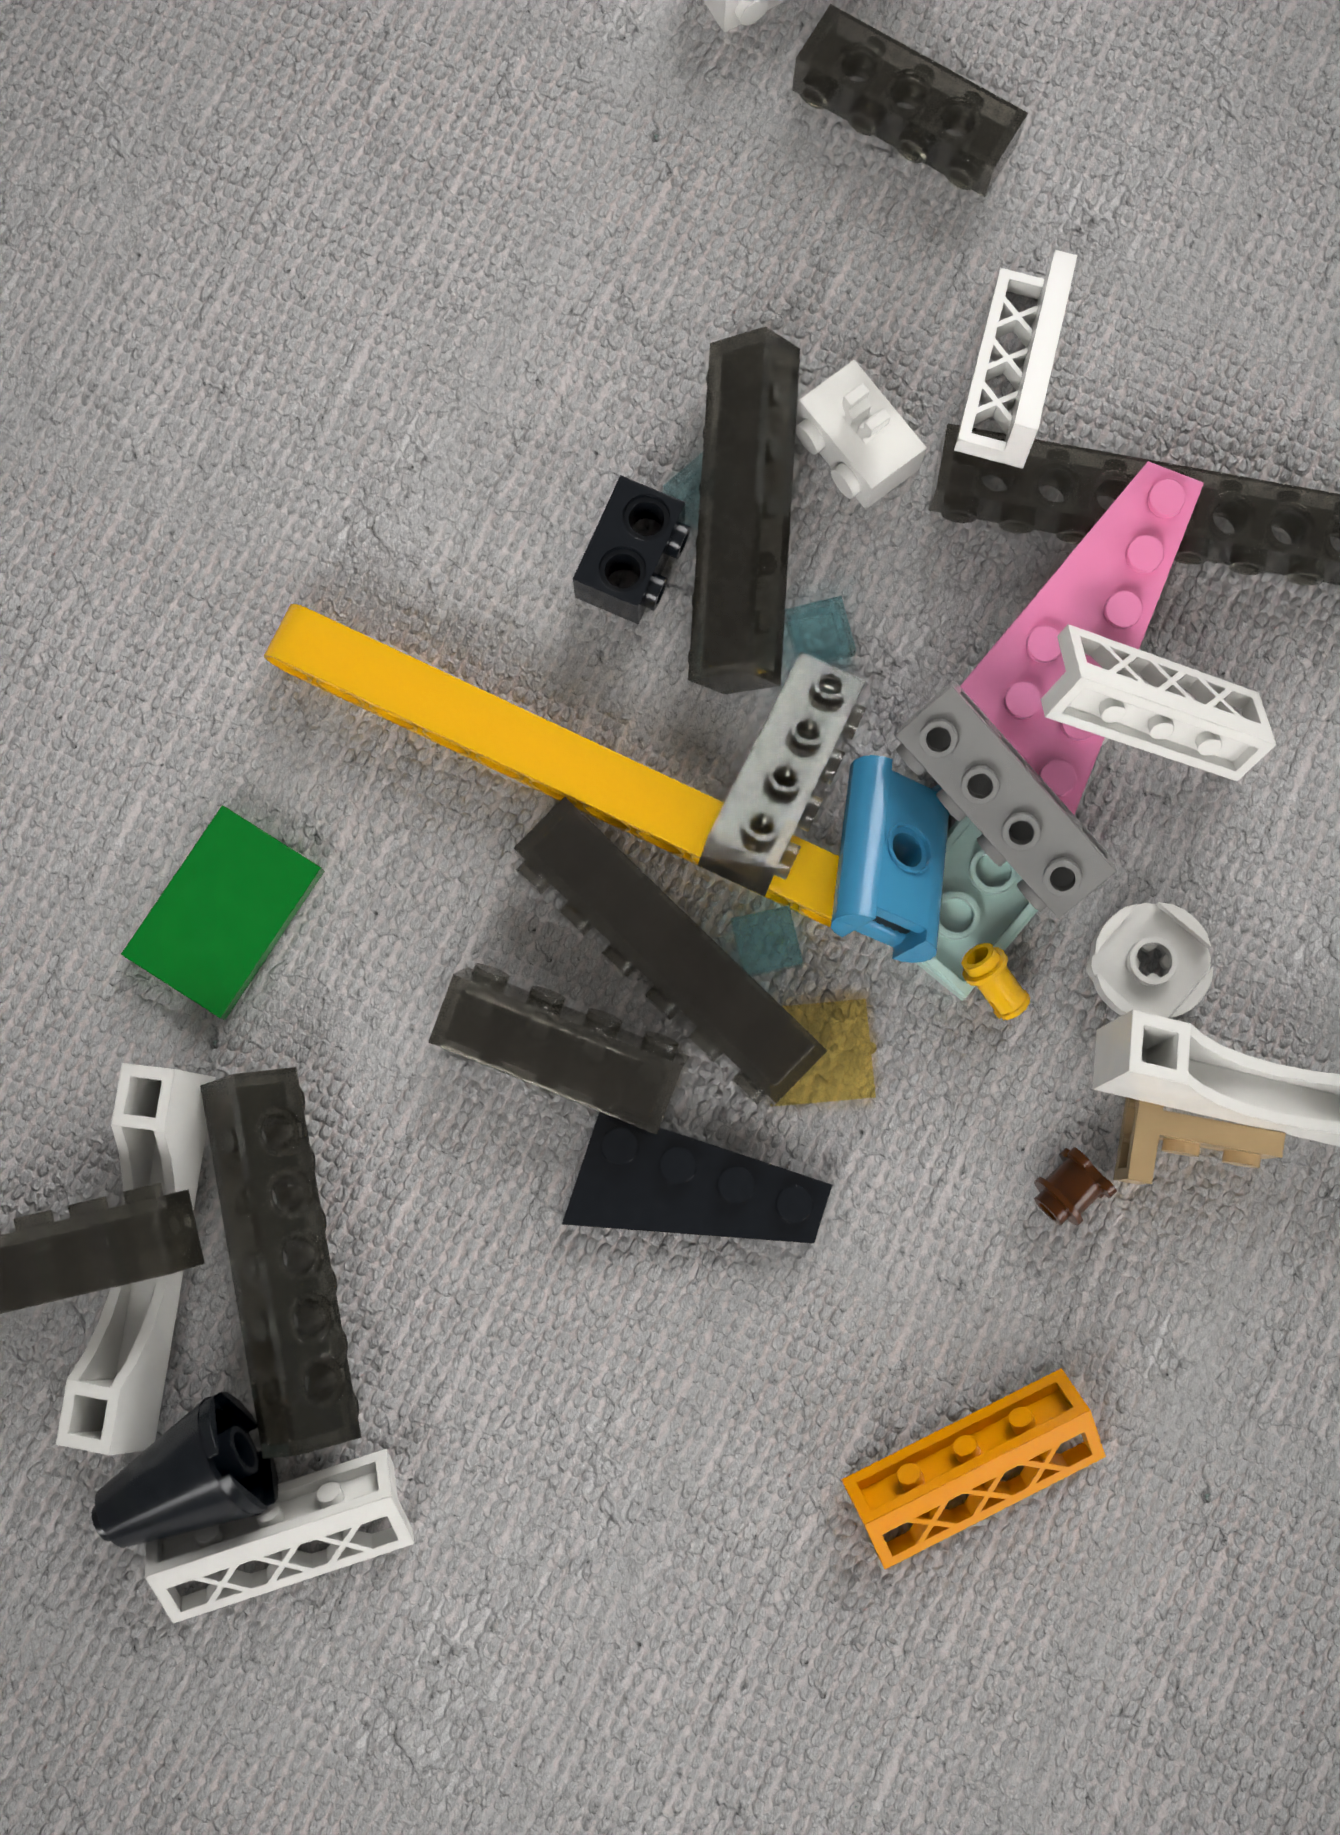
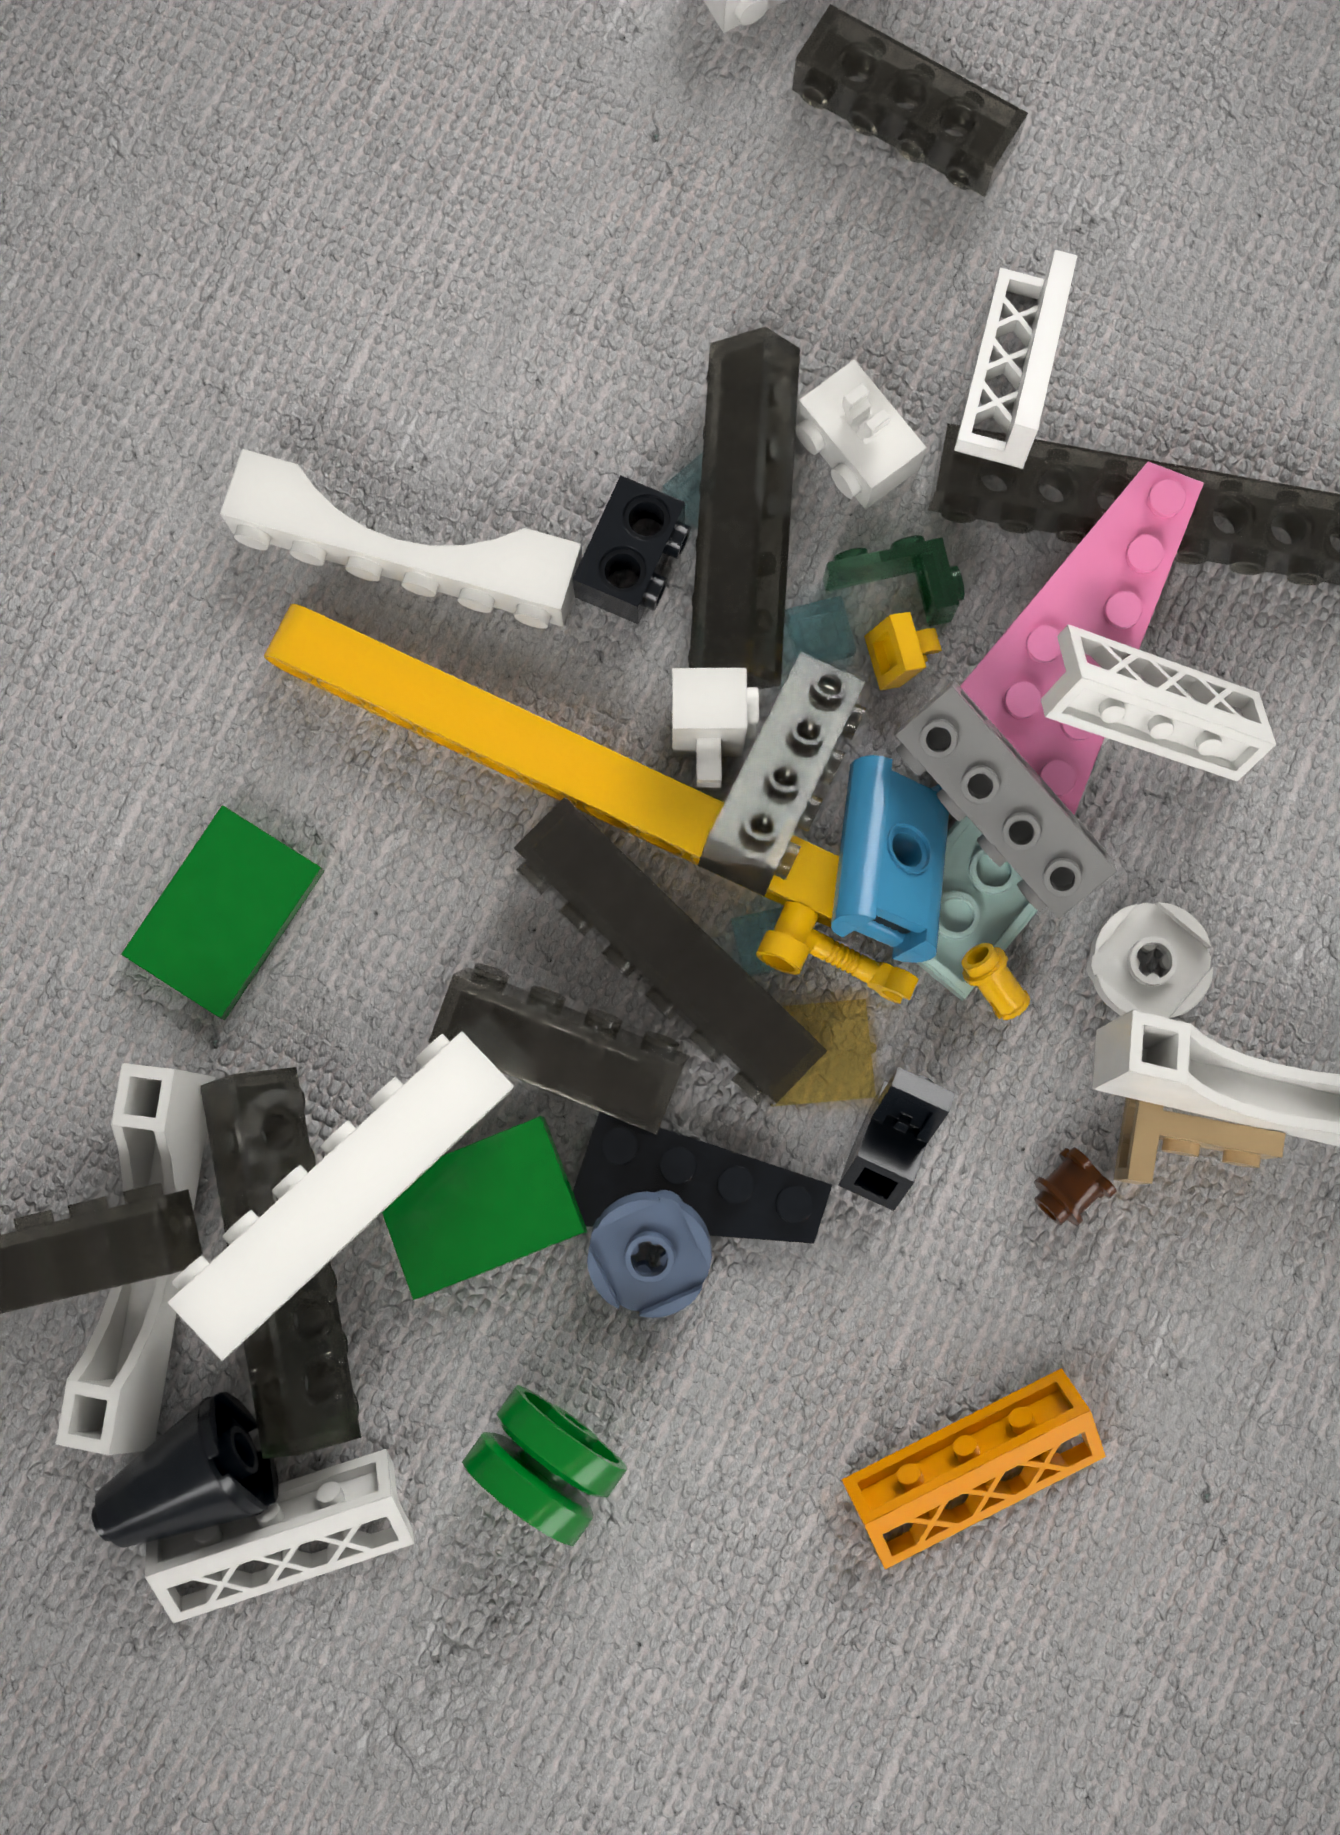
(340, 1196): none -> white brick
(483, 1209): none -> green tile
(515, 573): none -> white arch
(544, 1465): none -> green wheel
(636, 1285): none -> sand blue plate
(712, 718): none -> white brick
(794, 938): none -> yellow brick
(895, 1137): none -> black brick
(899, 650): none -> yellow tile
(938, 583): none -> clear green bracket

